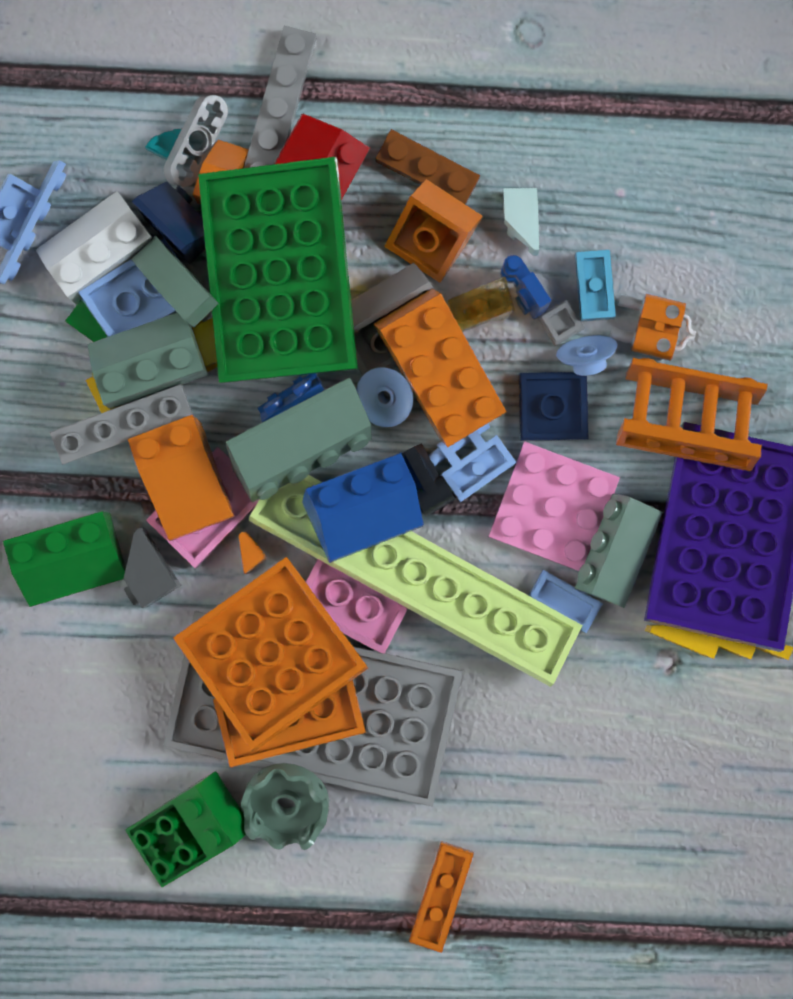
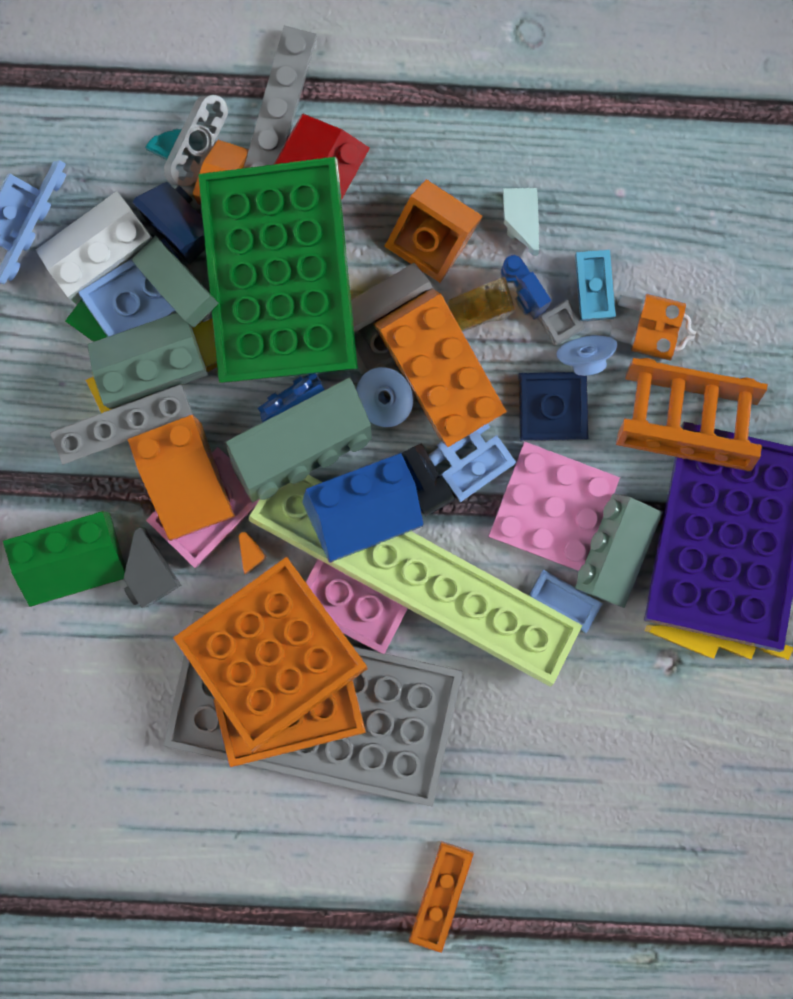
(188, 829): green slope -> none
(283, 825): sand green plate -> none
(422, 163): dark orange plate -> none

